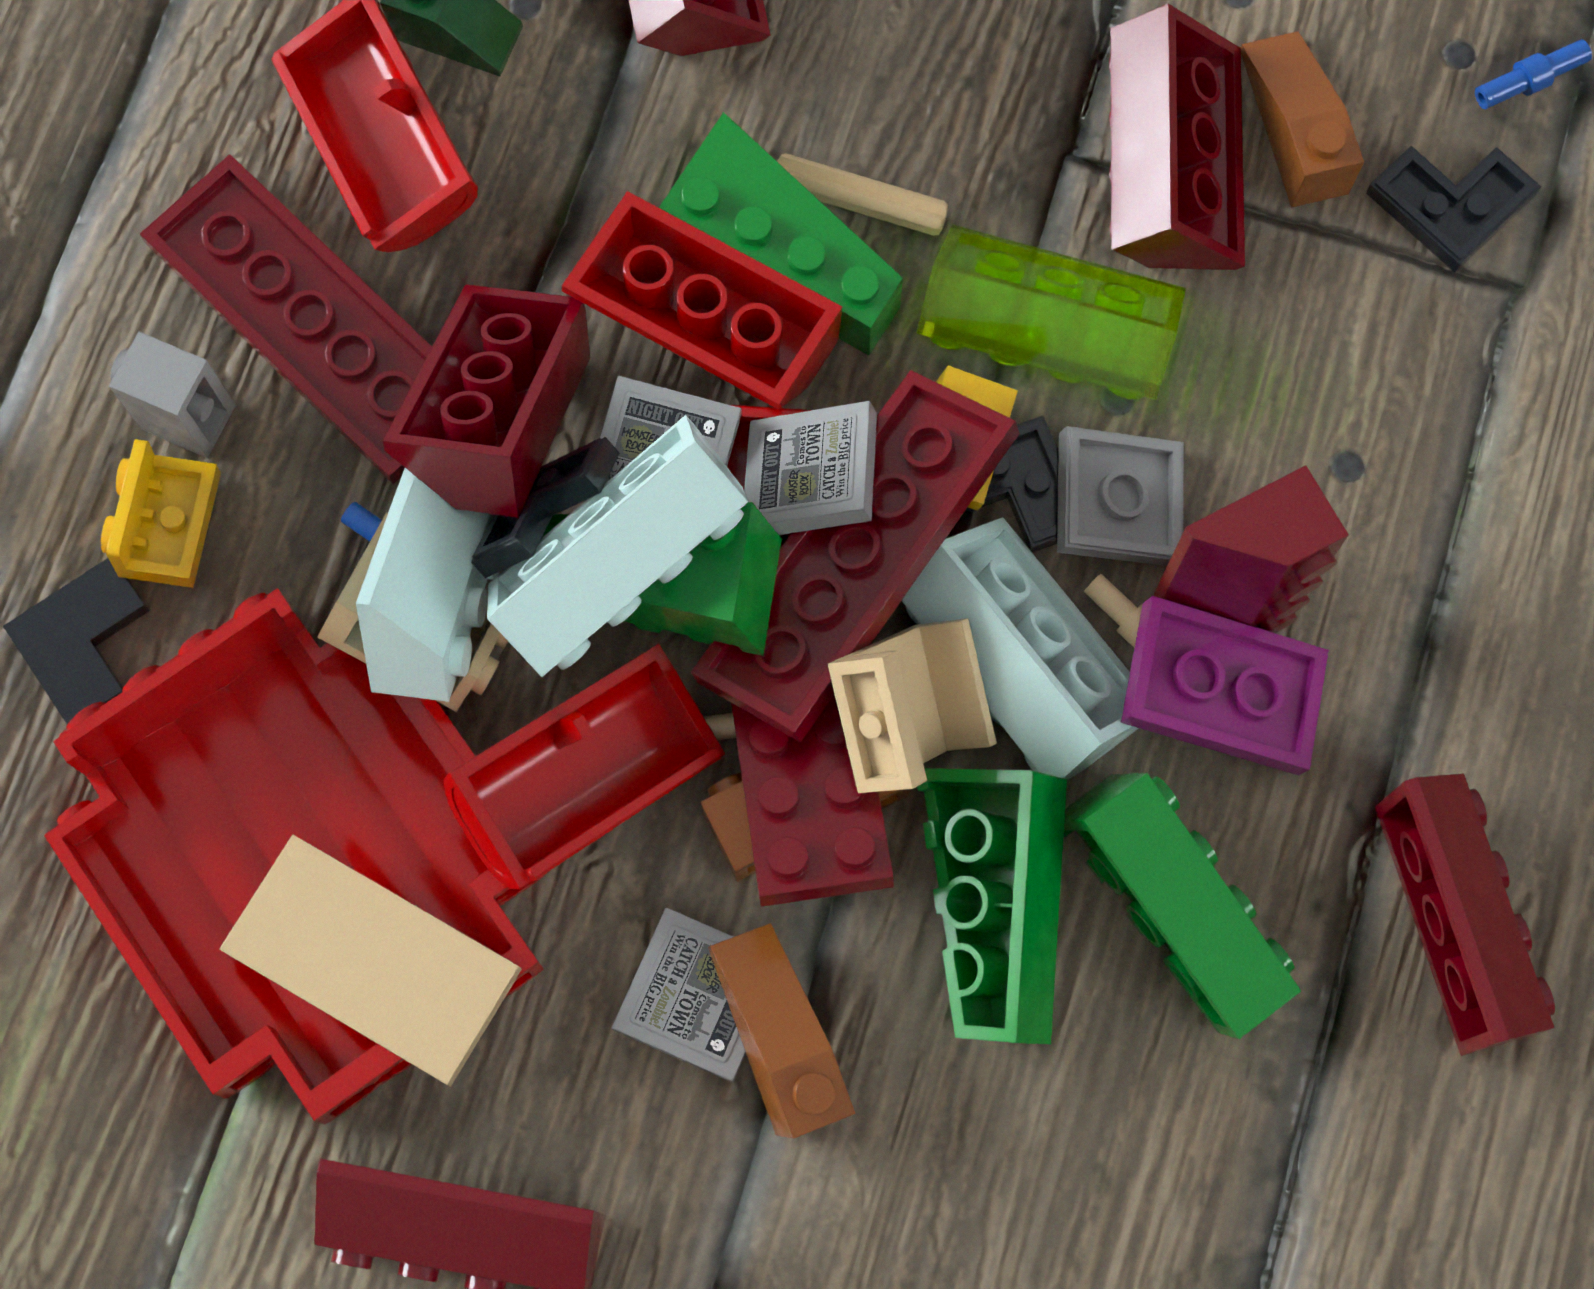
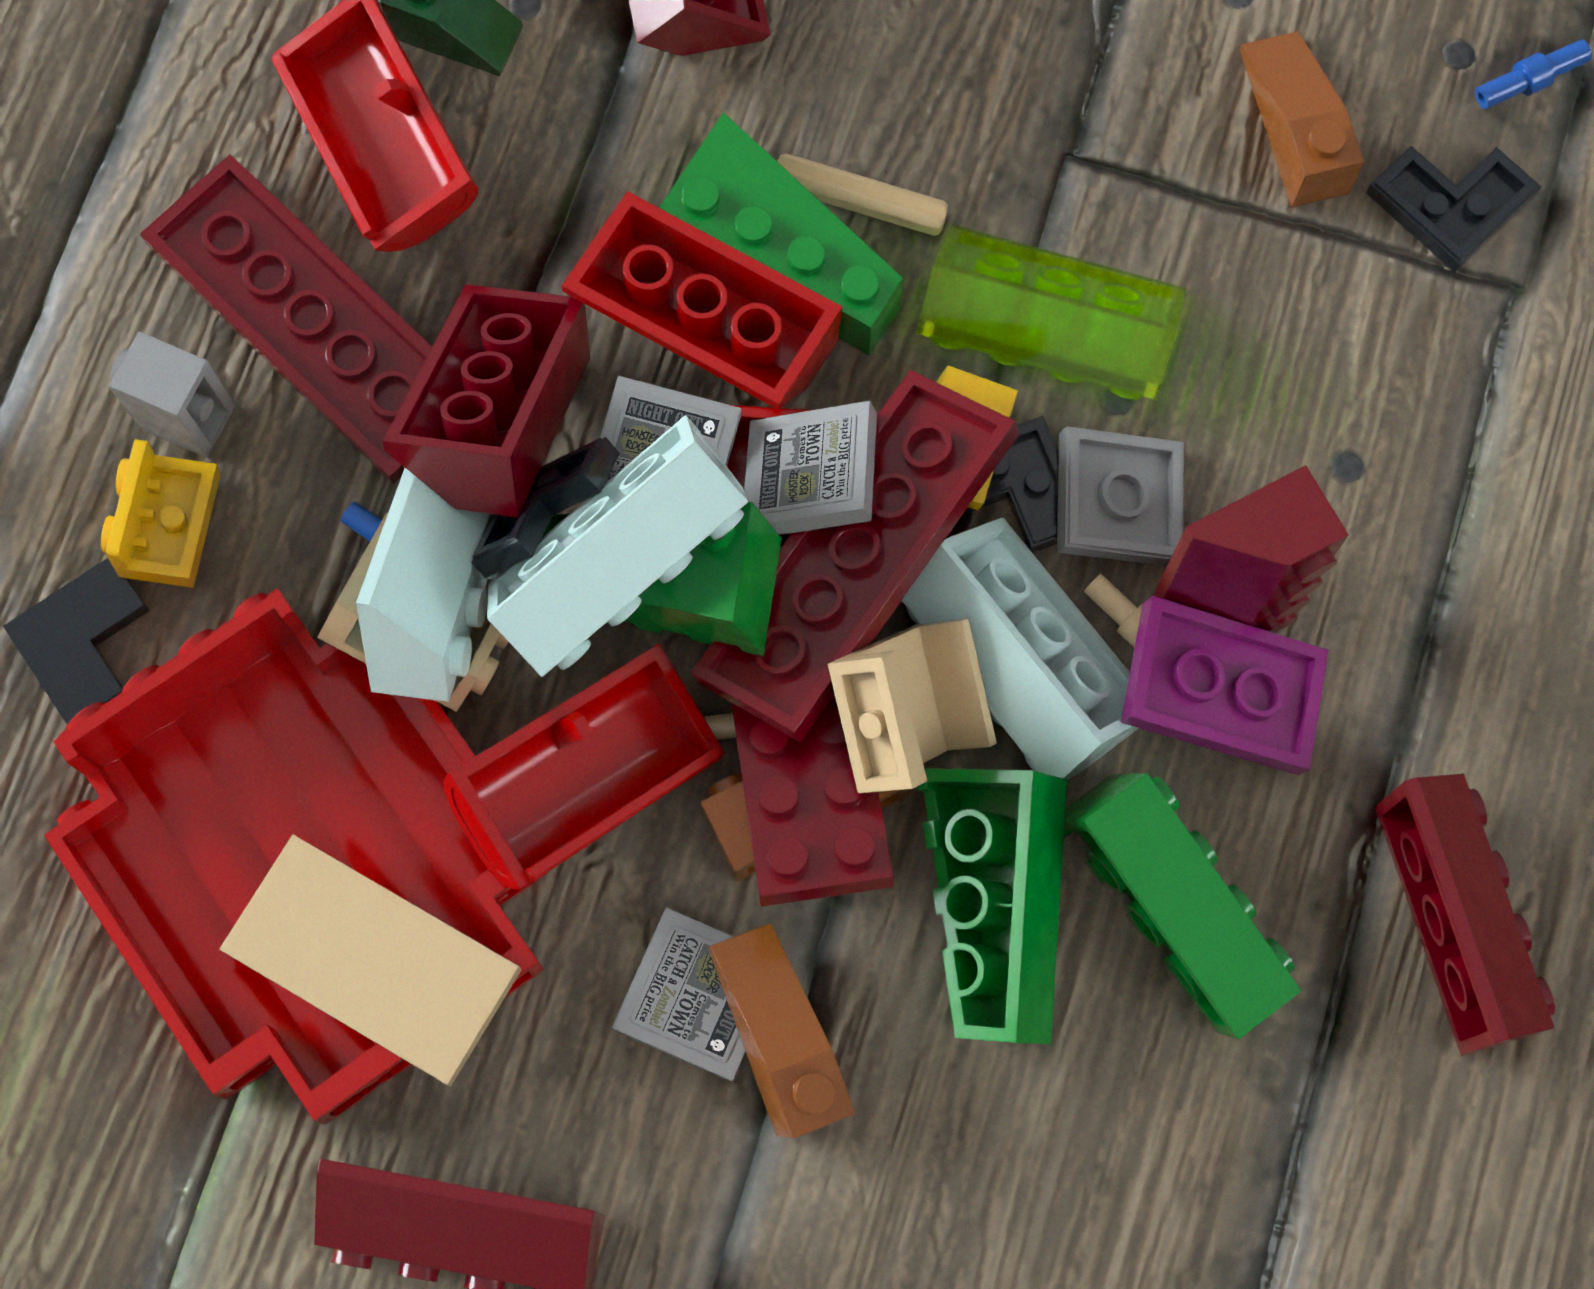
(1176, 144): dark red slope -> none

